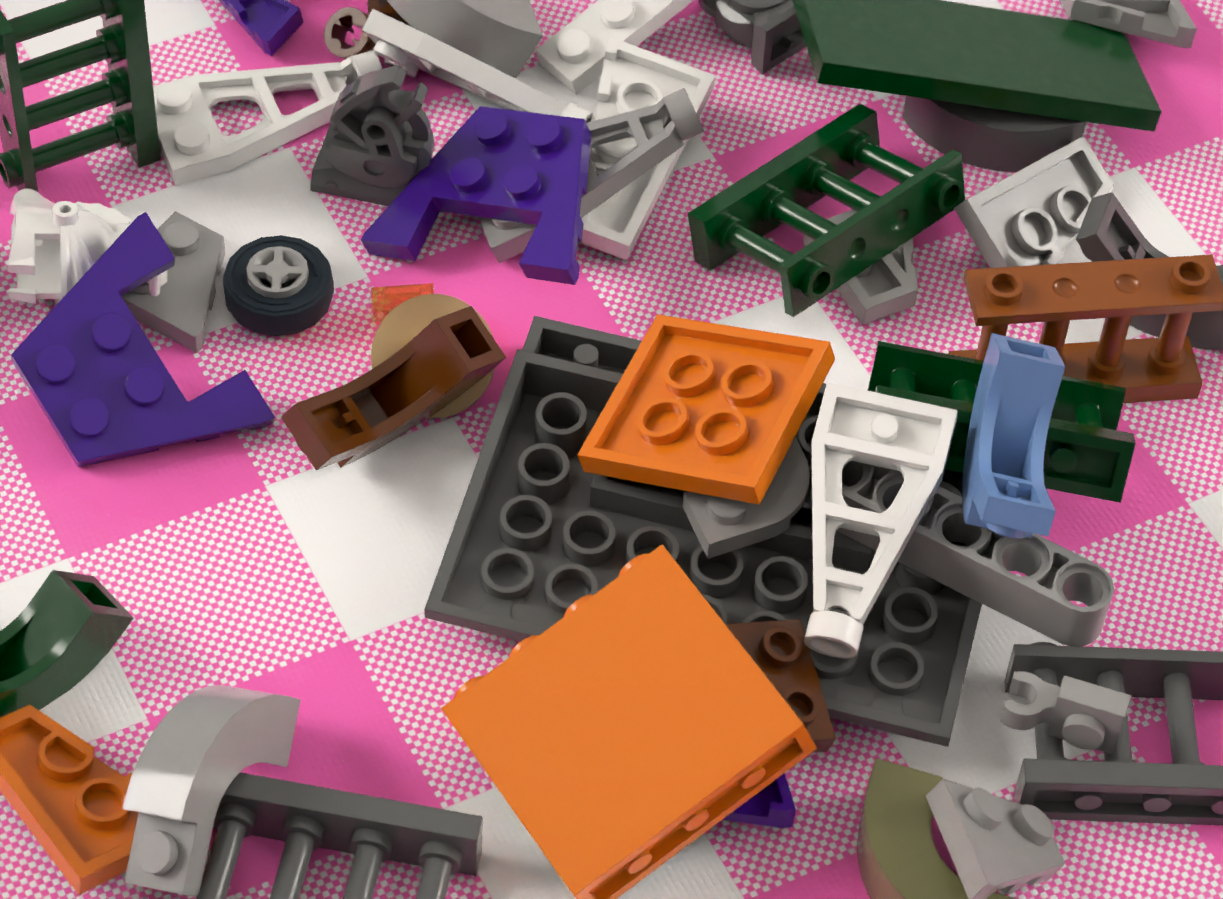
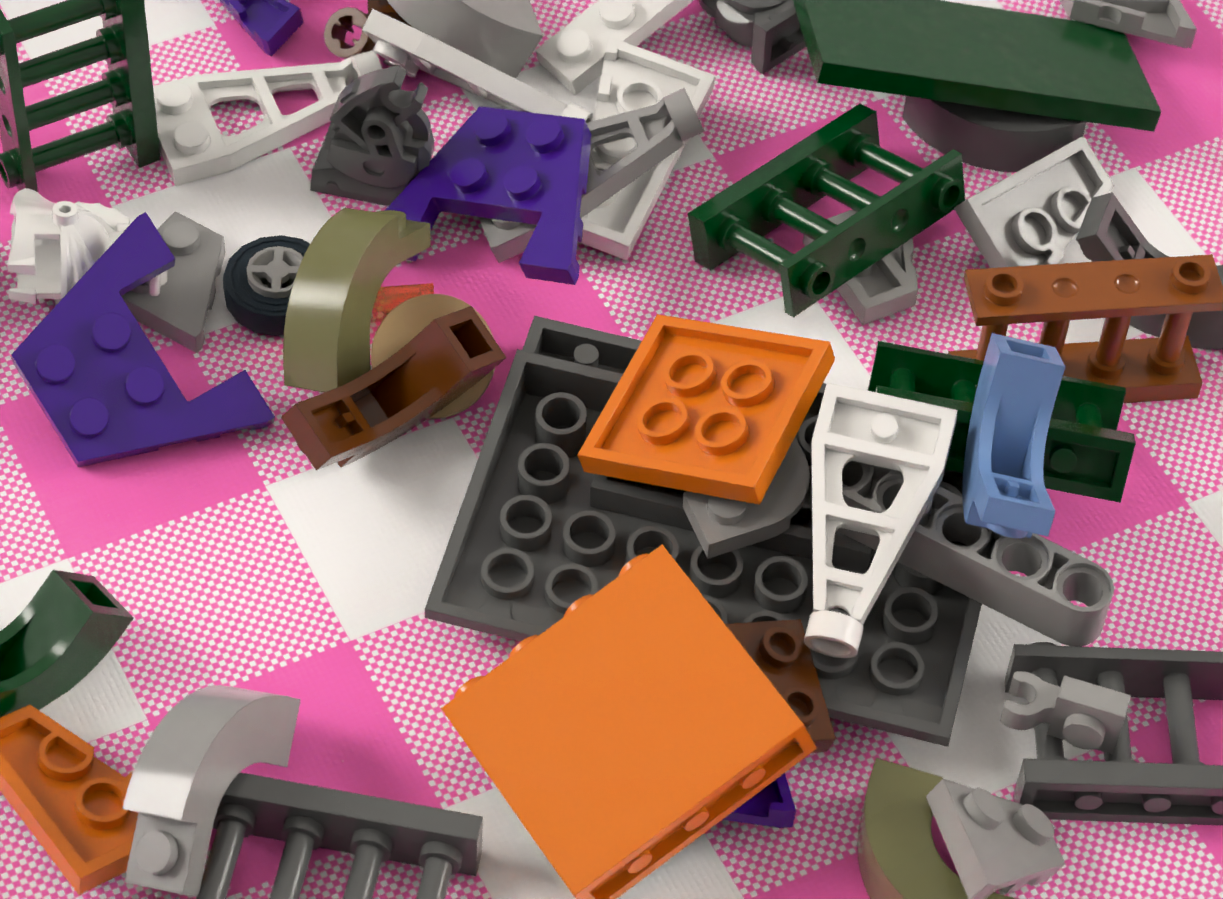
(336, 292): none -> olive arch

